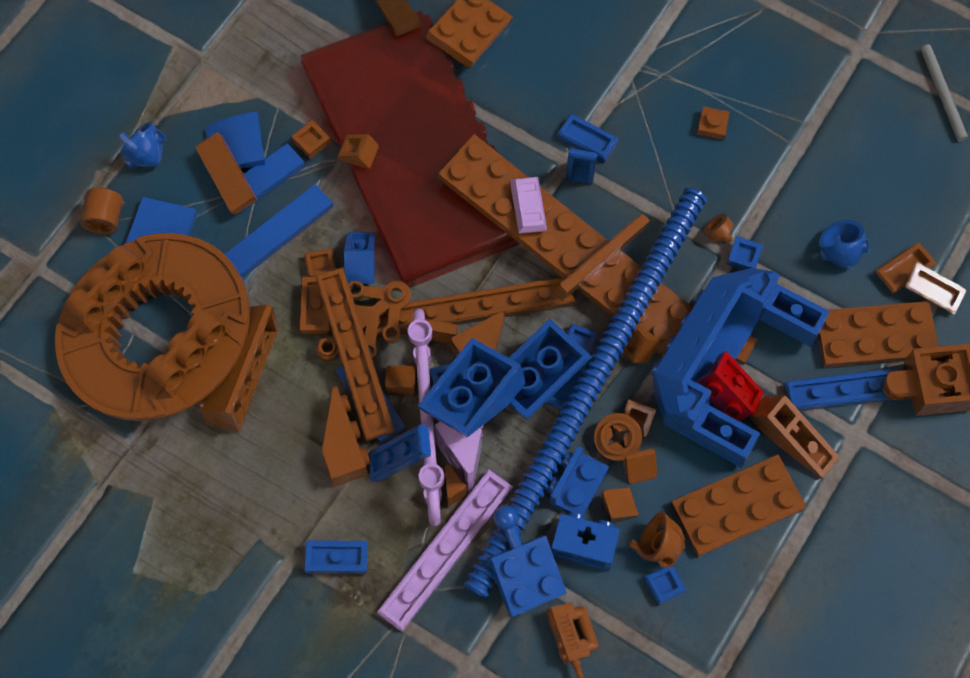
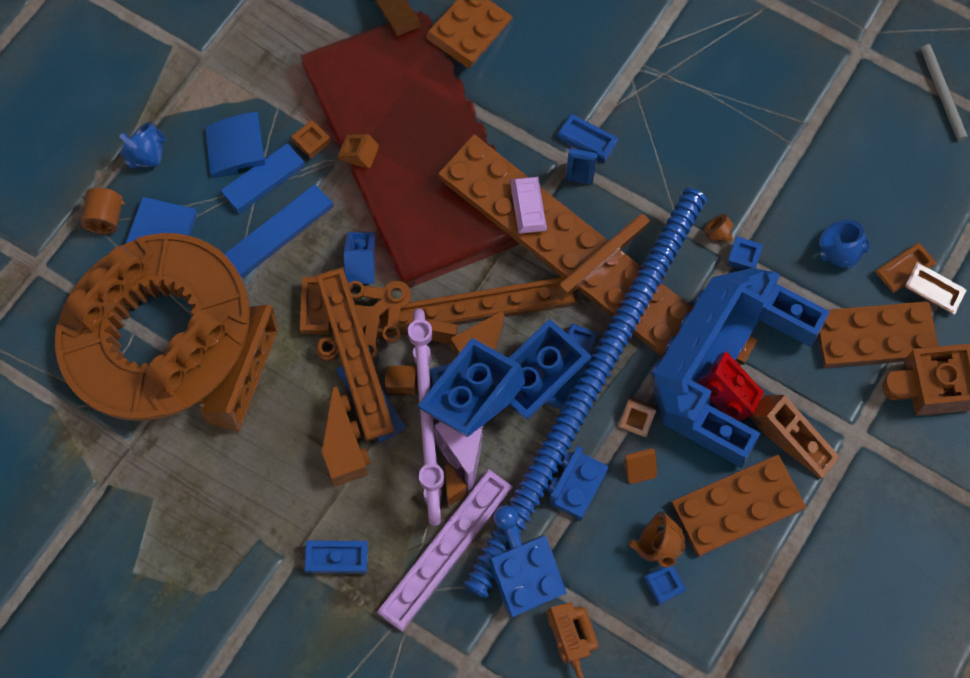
(226, 173): dark orange tile -> none
(319, 262): dark orange tile -> none
(399, 453): blue tile -> none
(601, 544): blue brick -> none
(619, 504): dark orange slope -> none
(620, 422): dark orange gear -> none
(641, 346): dark orange slope -> none
(713, 123): dark orange plate -> none
(837, 390): blue tile -> none

